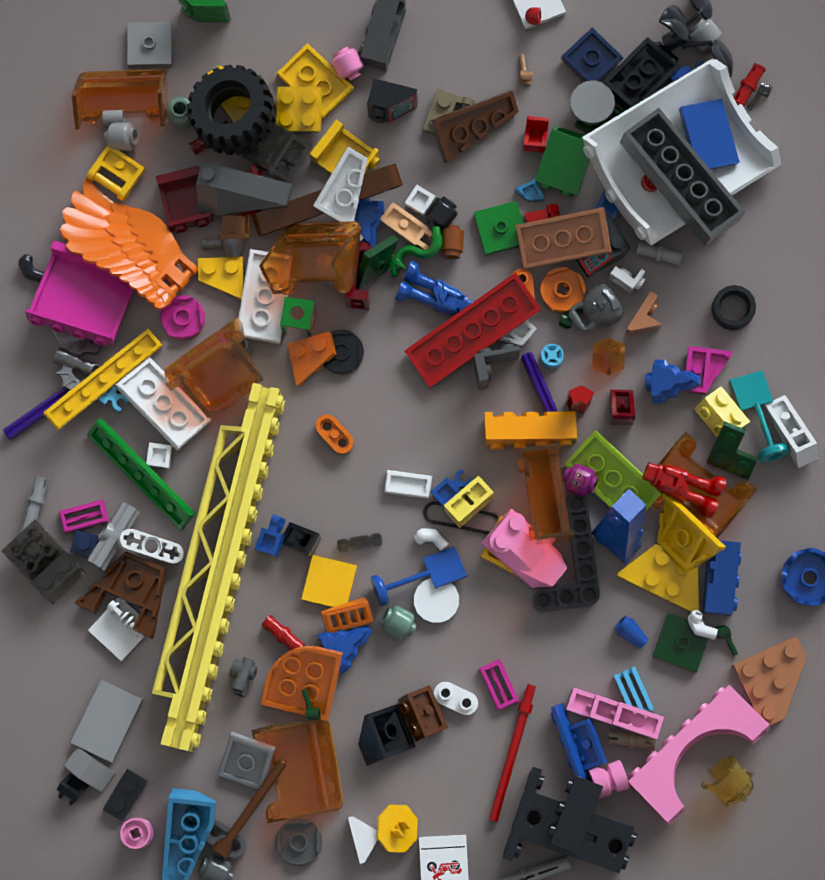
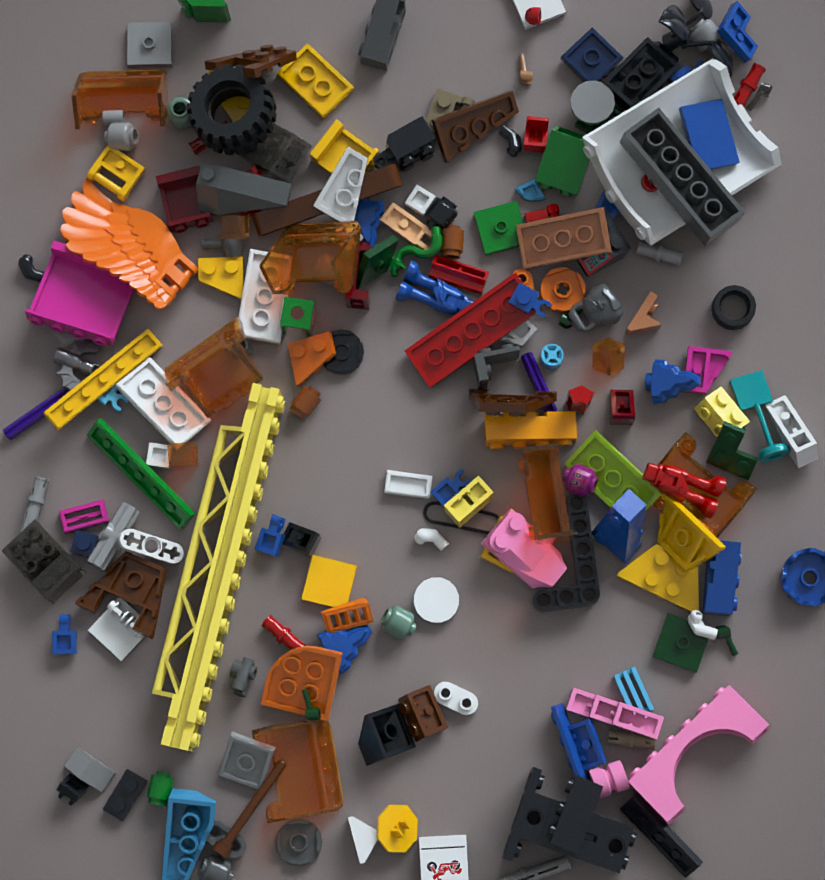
(64, 640): none -> blue plate
(106, 721): light grey tile -> none
(137, 833): bright pink wheel -> none
(160, 788): none -> green brick
(183, 318): dark pink tile -> none
(183, 454): none -> clear orange panel
(255, 60): none -> reddish brown wing
(299, 109): yellow plate -> none
(305, 402): none -> dark orange brick
(335, 434): orange plate -> none
(347, 63): bright pink head -> none
(359, 542): clear smoke axle -> none
(390, 101): black slope -> none
(408, 146): none -> black hinge
(441, 567): blue piece -> none
(458, 274): none -> red piece
(491, 667): dark pink tile -> none
(511, 404): none -> reddish brown wing
(514, 140): none -> black arm
(524, 708): red bar -> none
(526, 299): none -> blue plate
(624, 279): white bracket -> none
(631, 632): blue cone -> none
(661, 835): none -> black plate
(732, 782): clear yellow helmet -> none
(733, 32): none -> blue plate
(771, 678): nougat plate -> none

